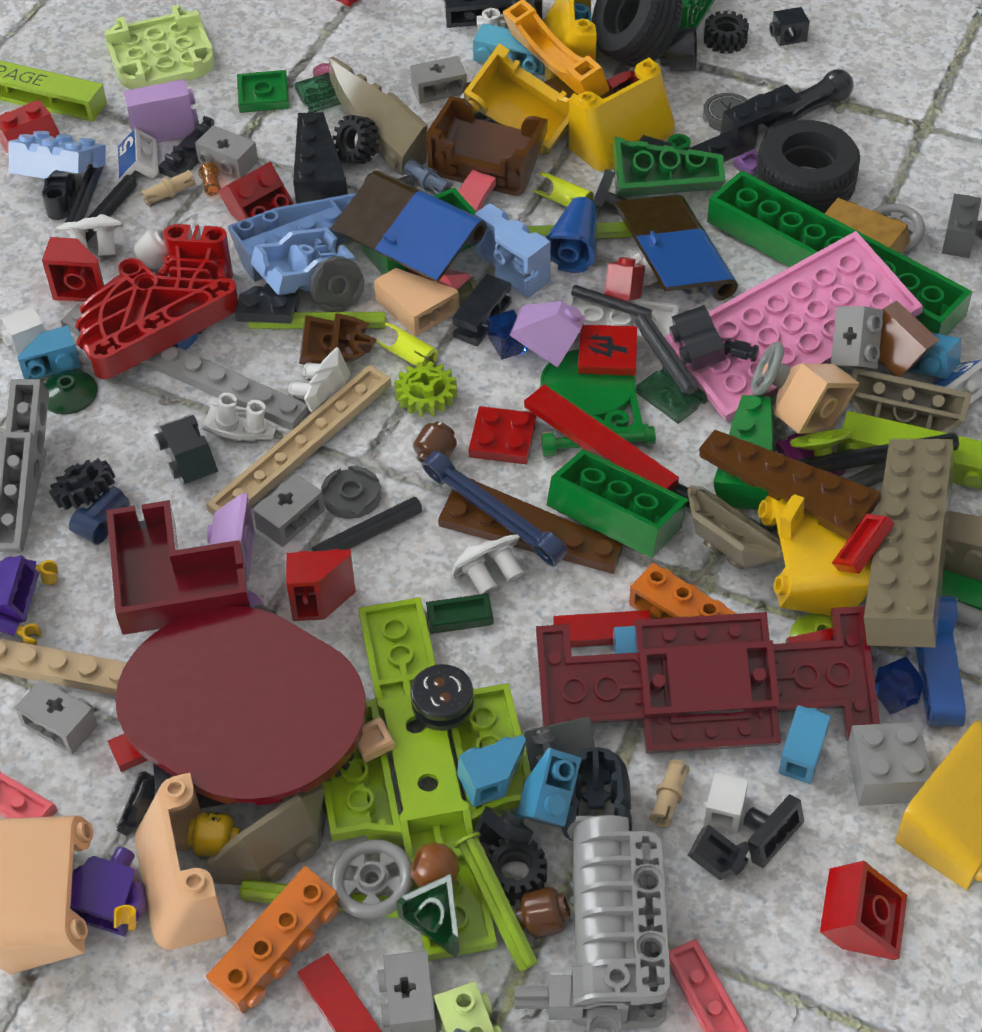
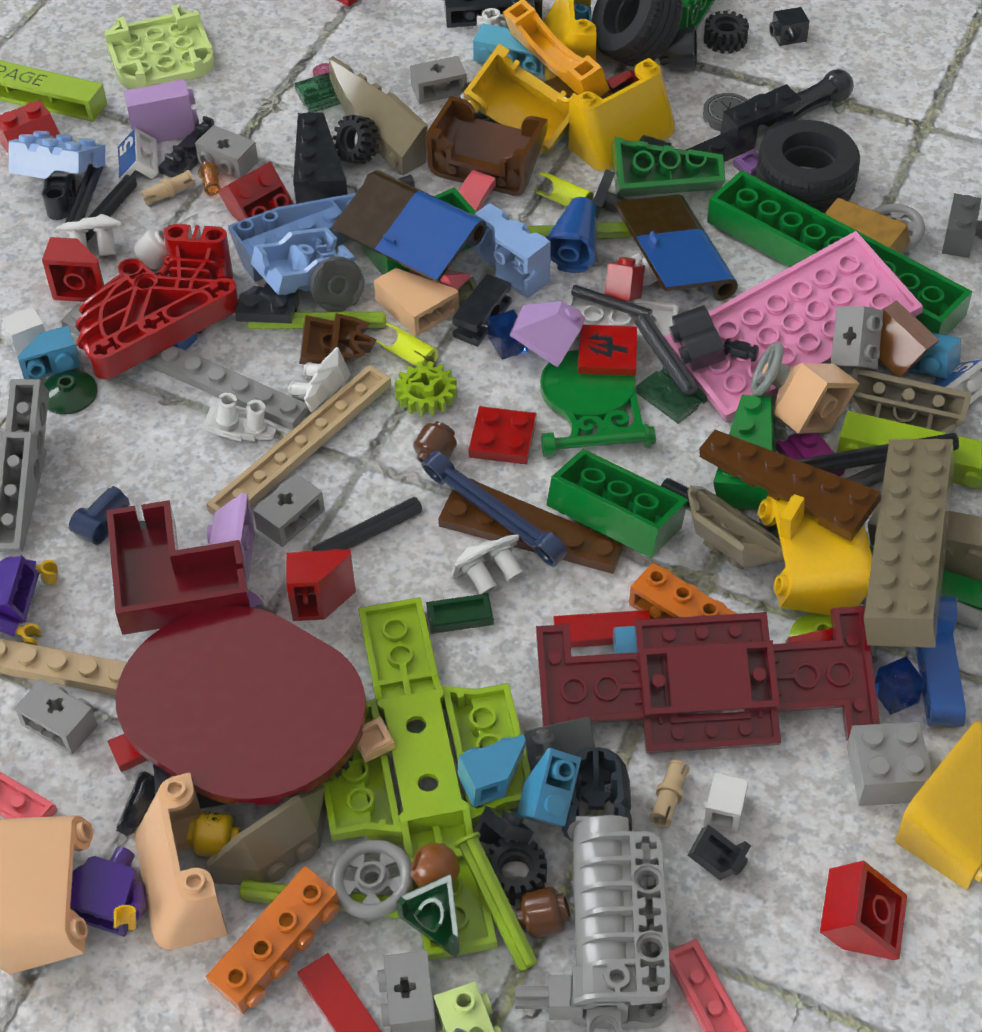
(82, 484): black gear -> none
(187, 449): black brick -> none
(262, 91): green tile -> none
(351, 492): dark grey tile -> none
(427, 177): sand blue pin -> none
(442, 697): black head -> none
(596, 437): red tile -> none
(680, 141): green bush -> none
(772, 830): black tile -> none
(804, 744): dark azure slope -> none
(821, 441): lime dish -> none
(863, 543): red tile -> none

